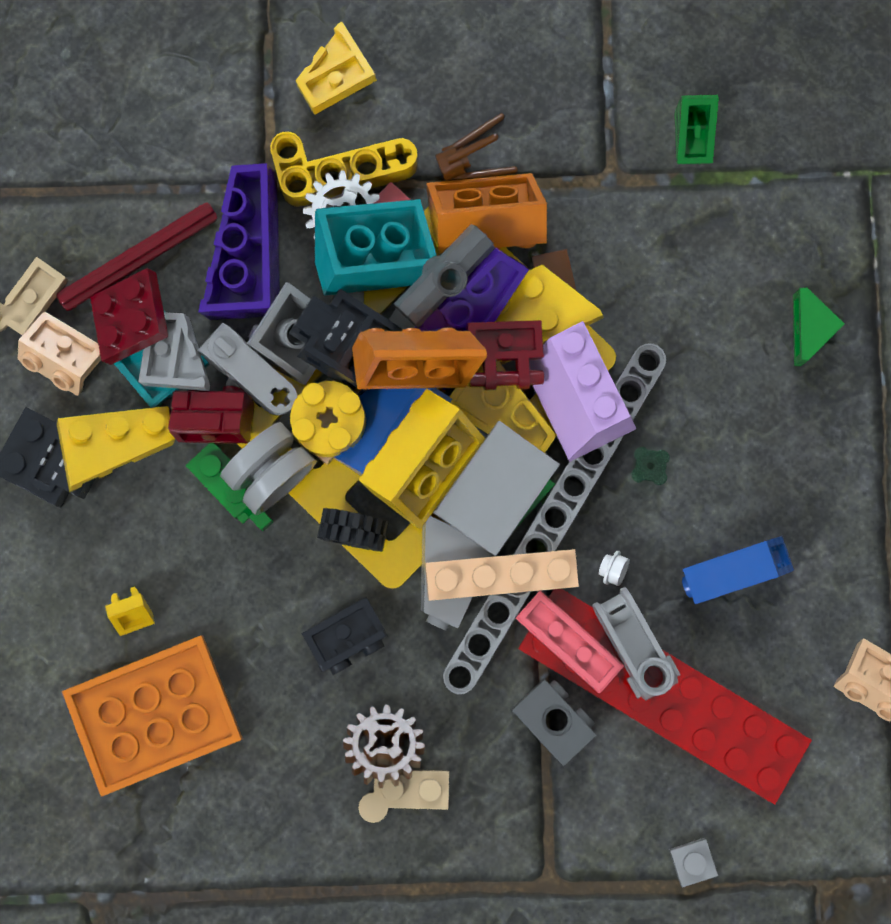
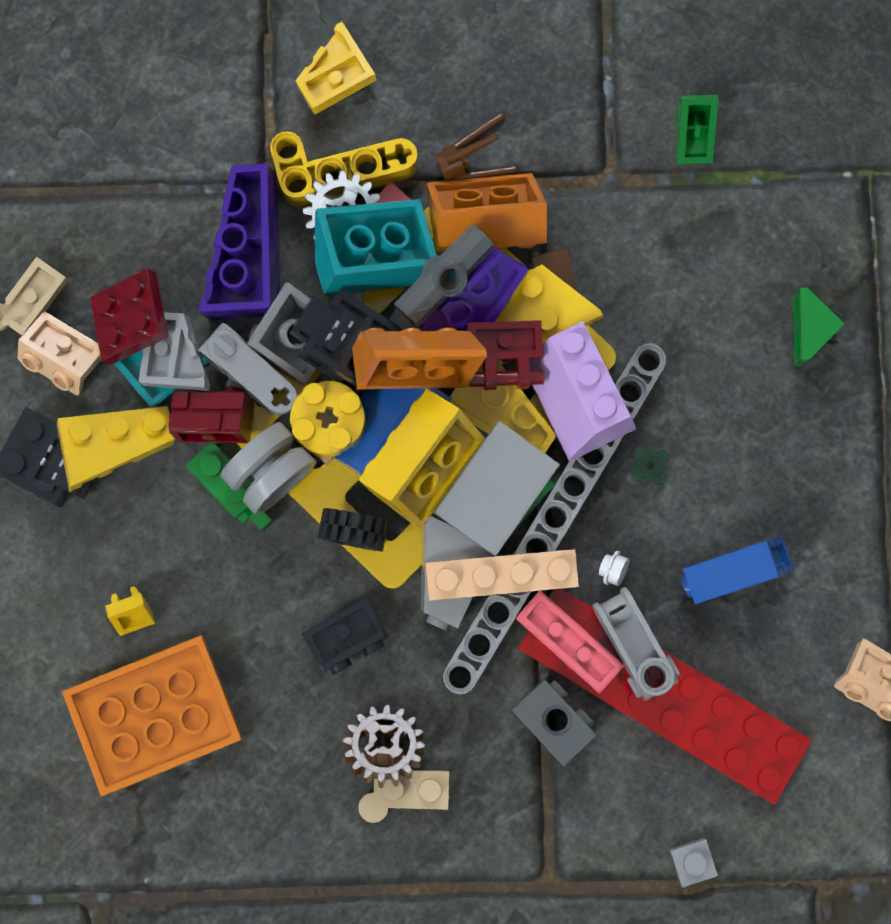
(137, 256): dark red axle -> none

